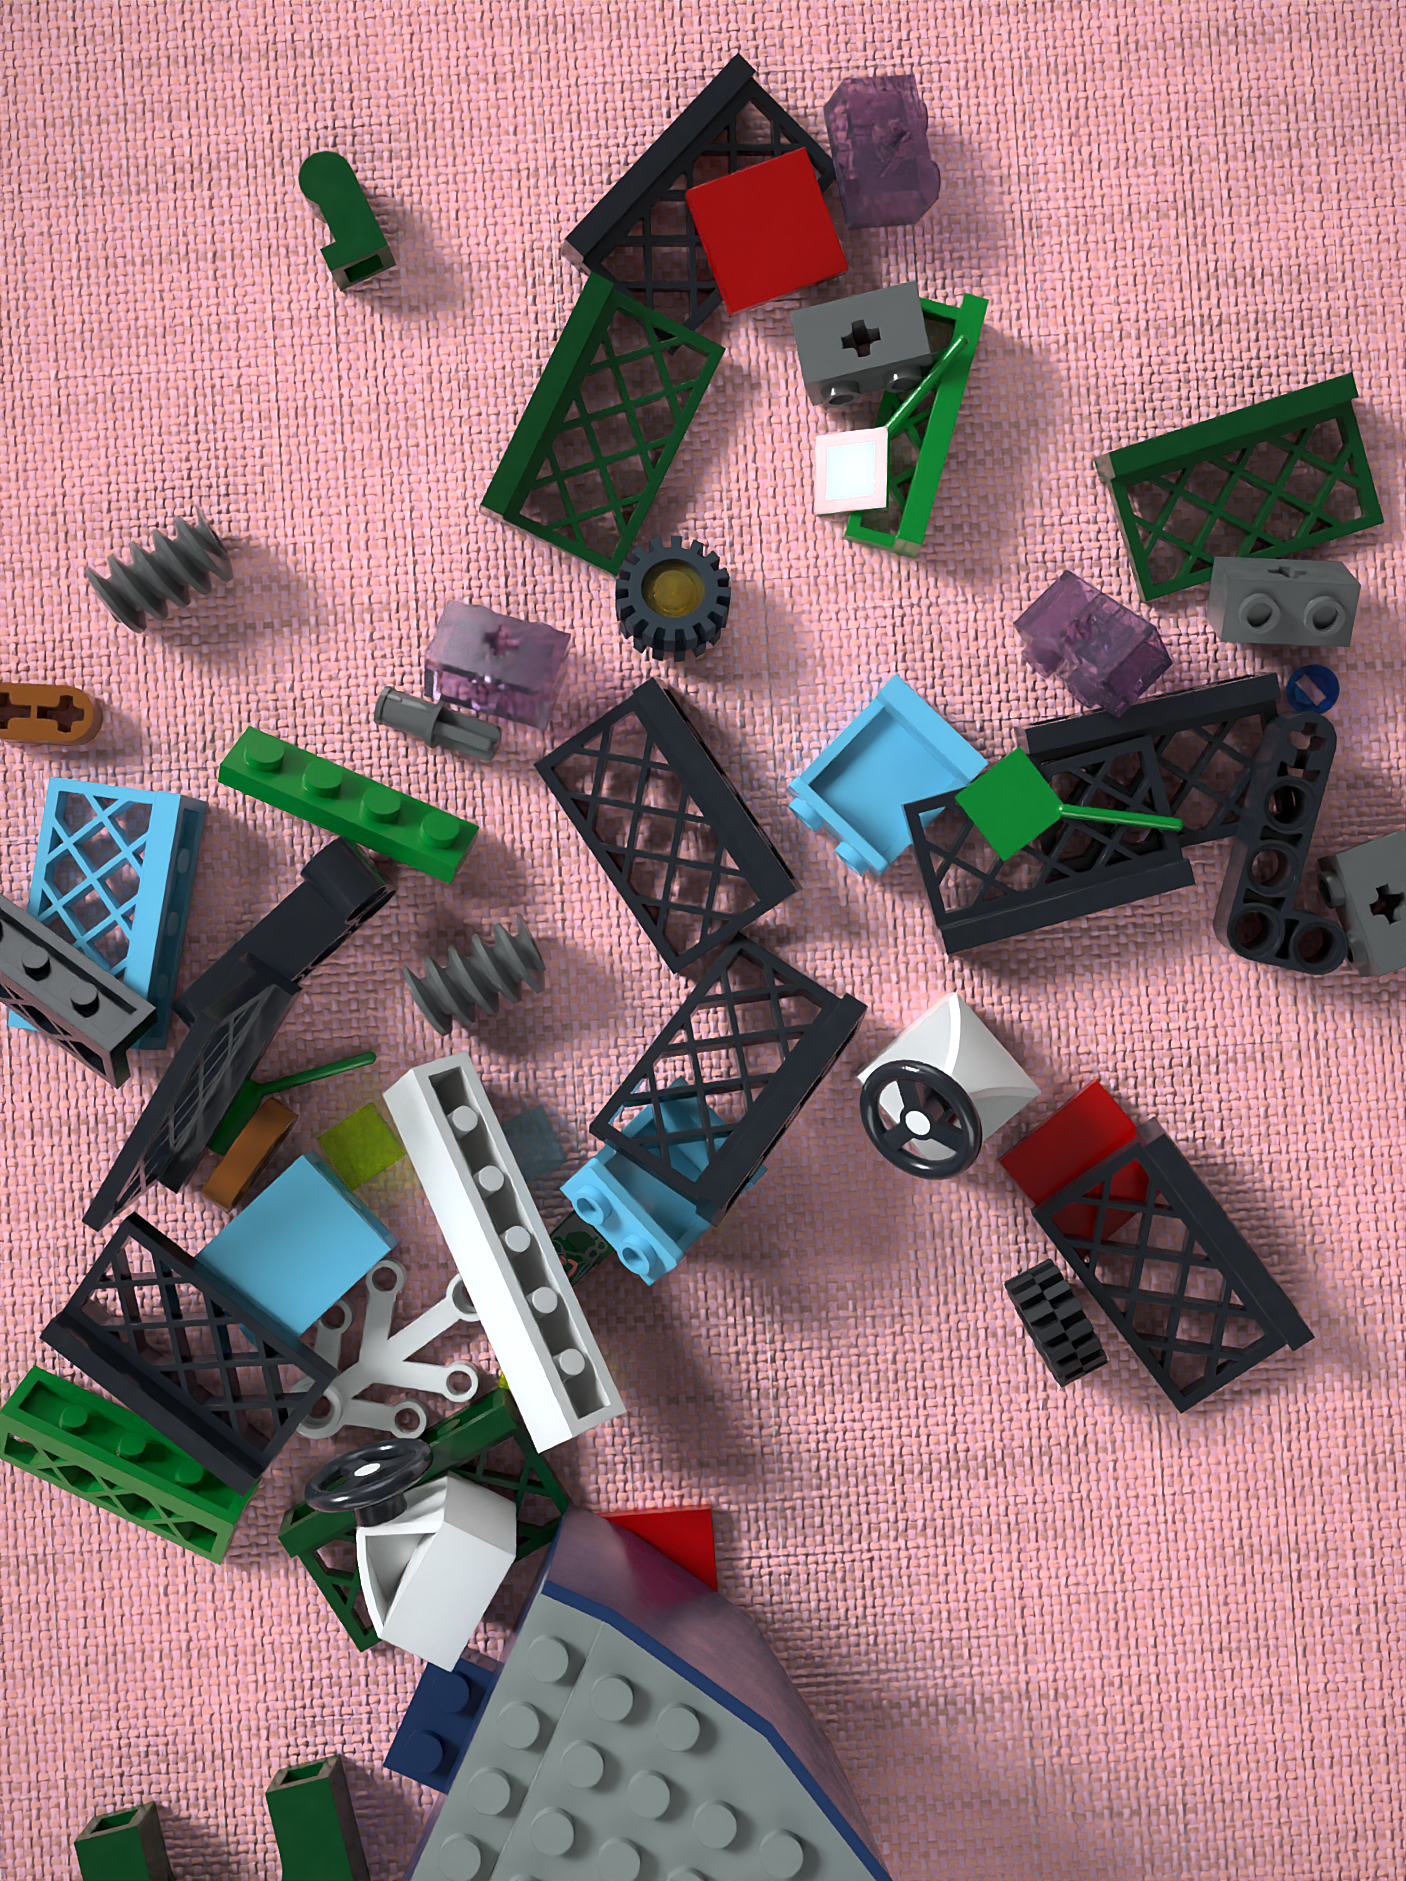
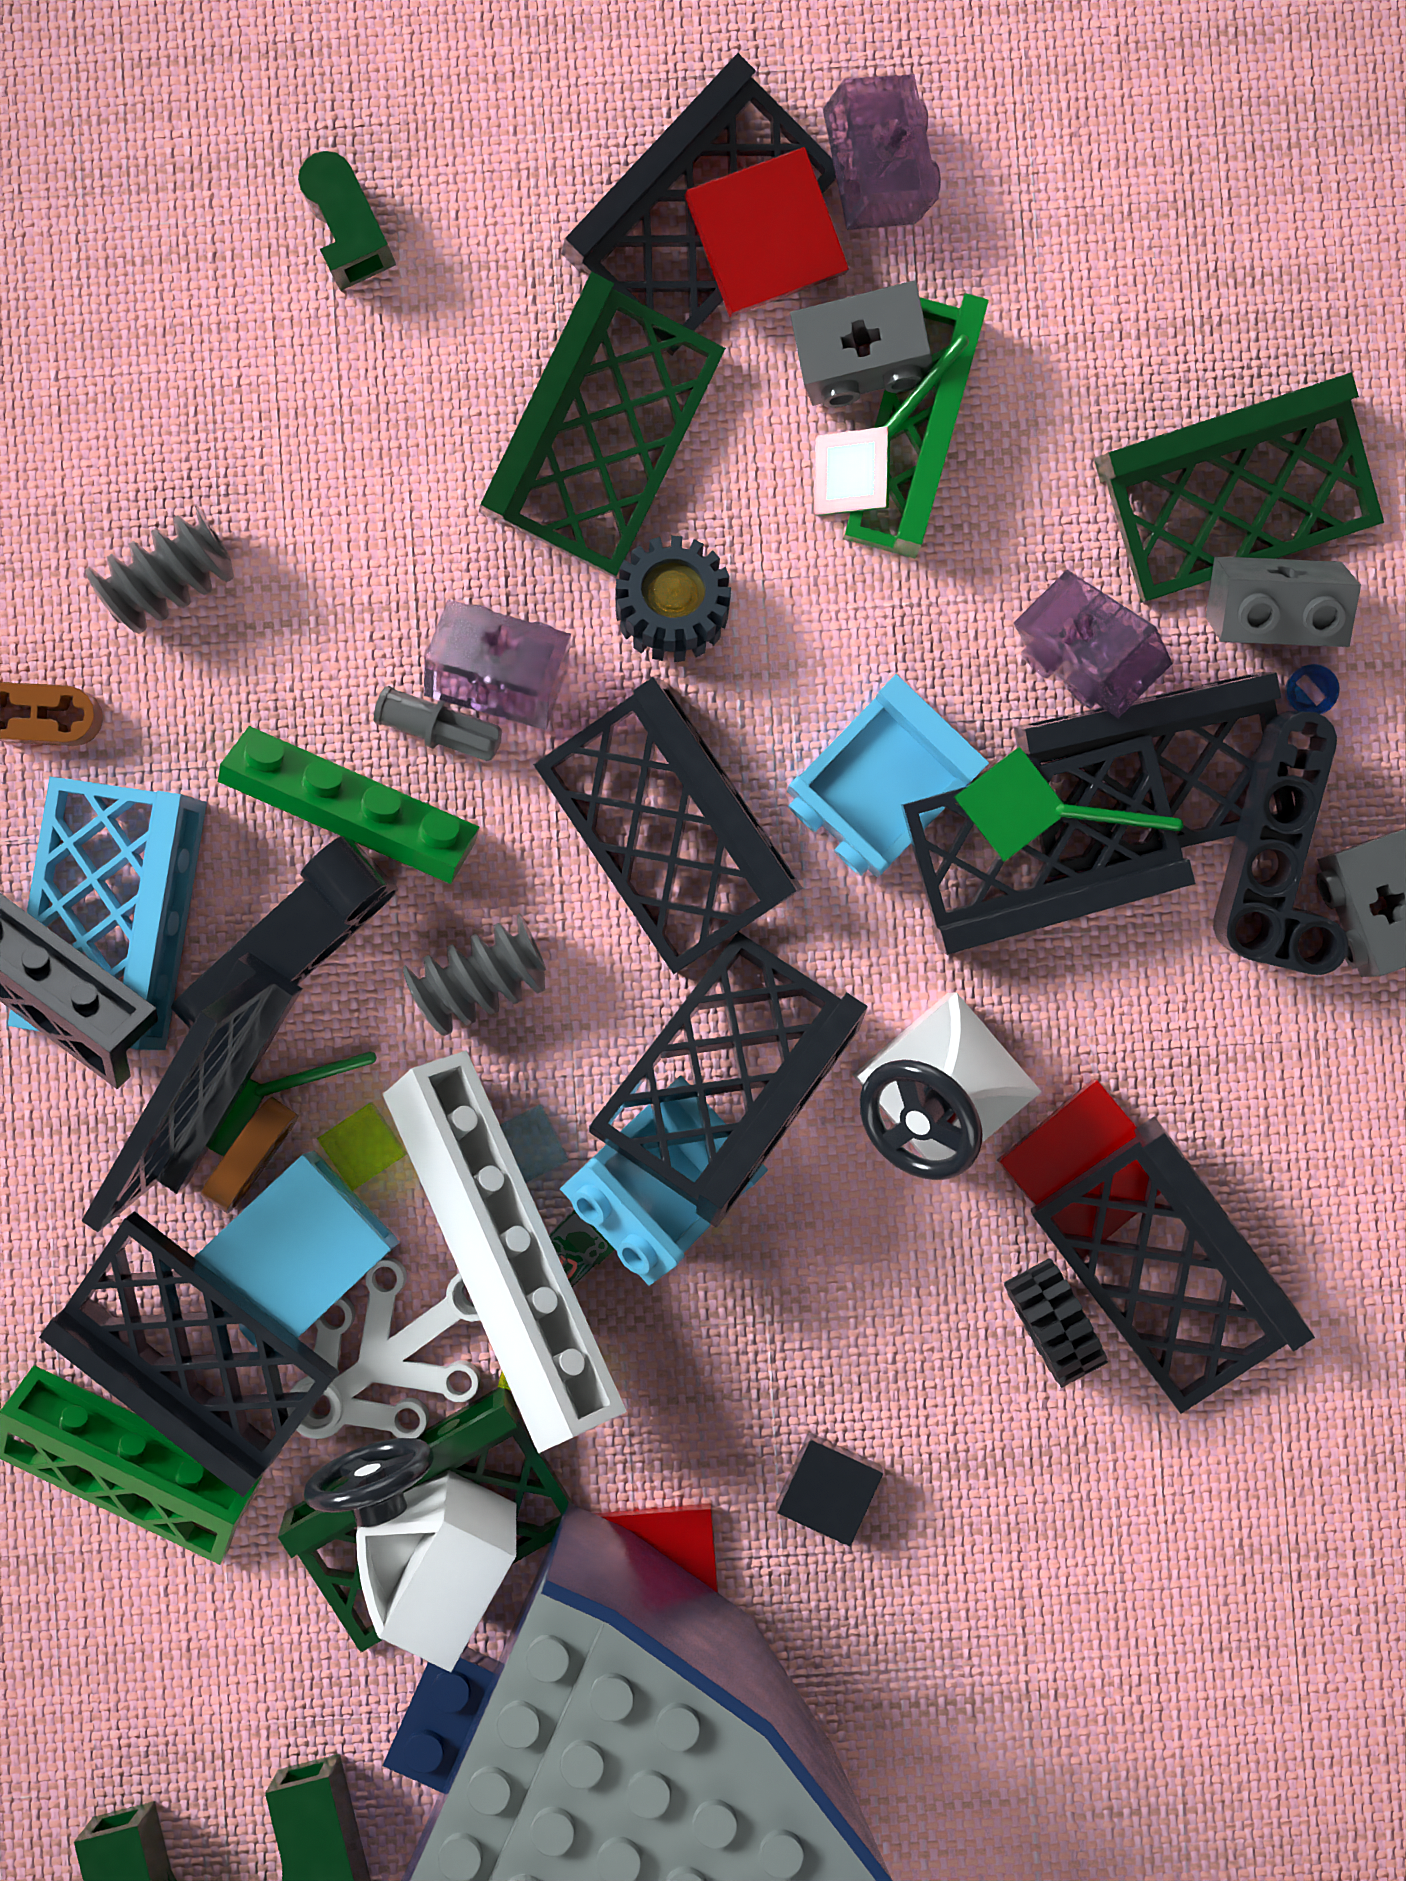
(829, 1489): none -> black piece

